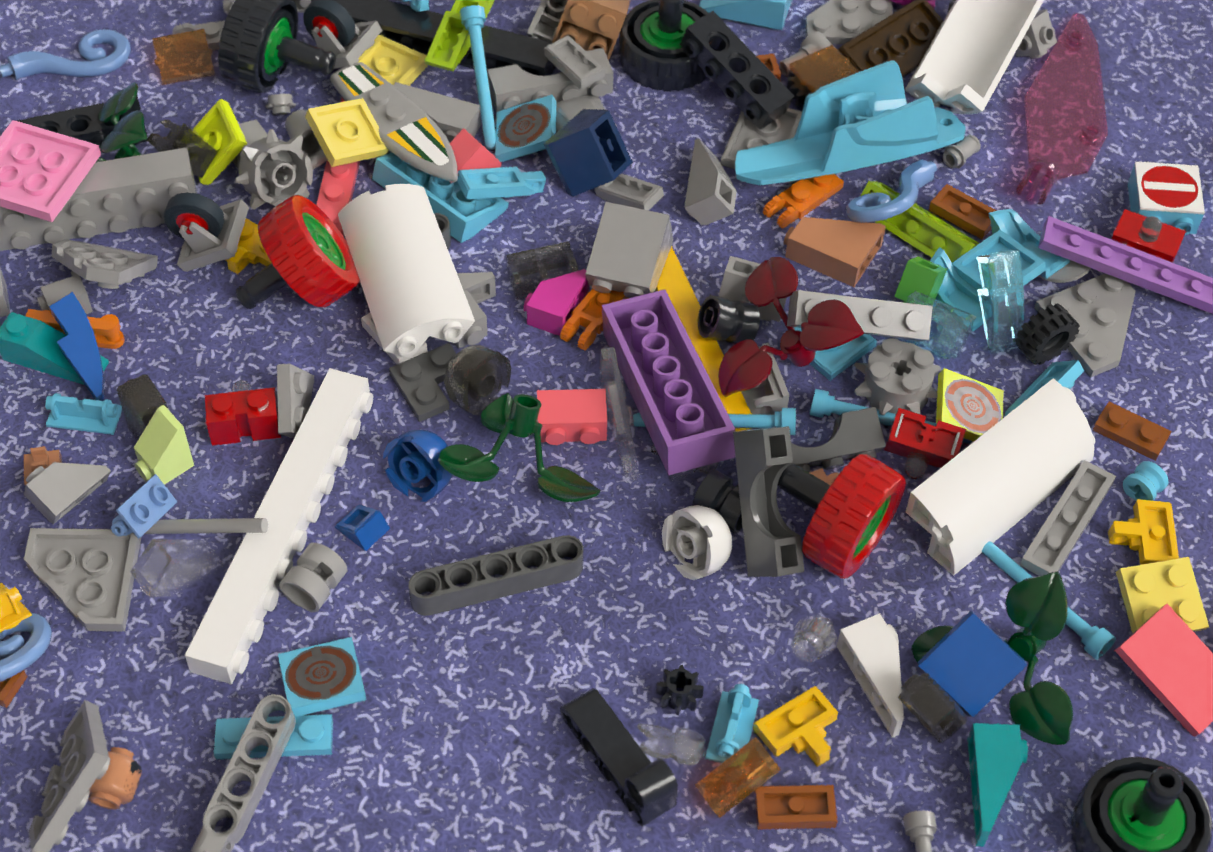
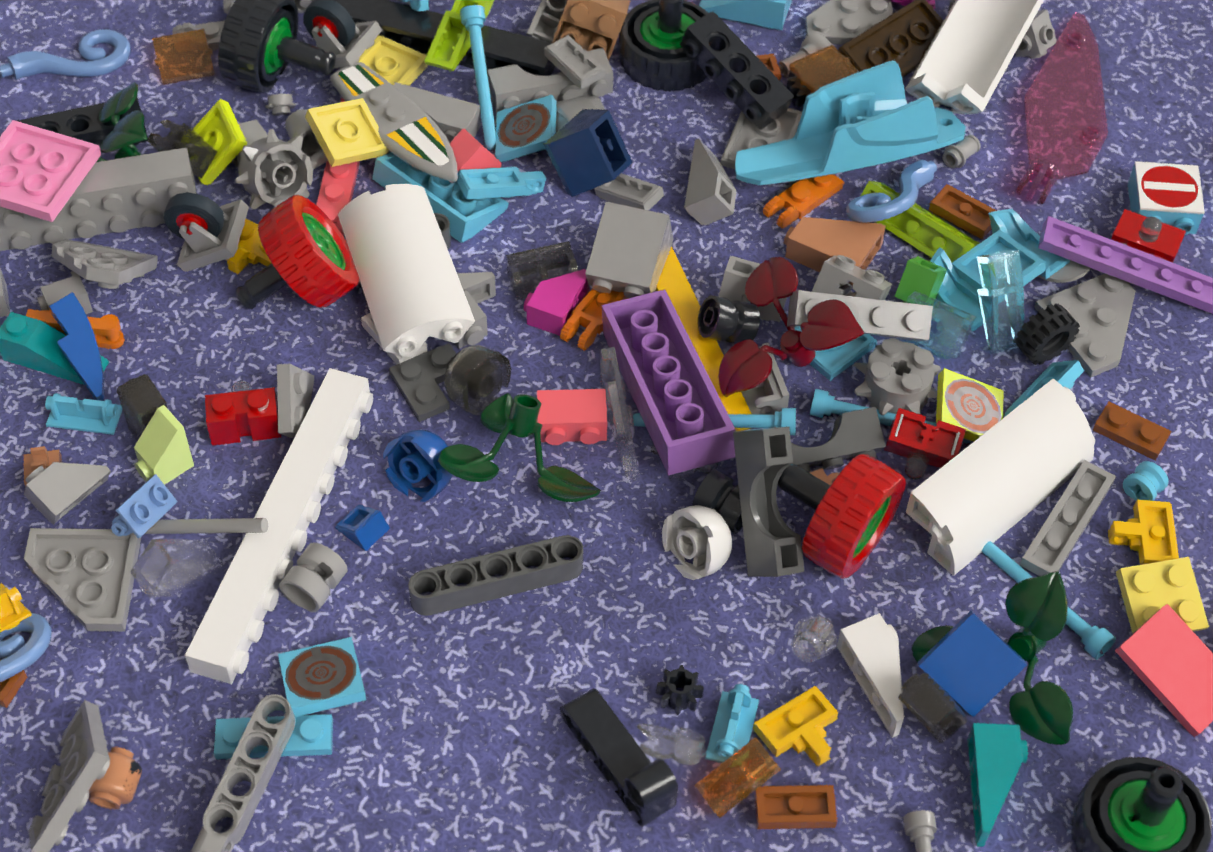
(841, 270): none -> light grey brick

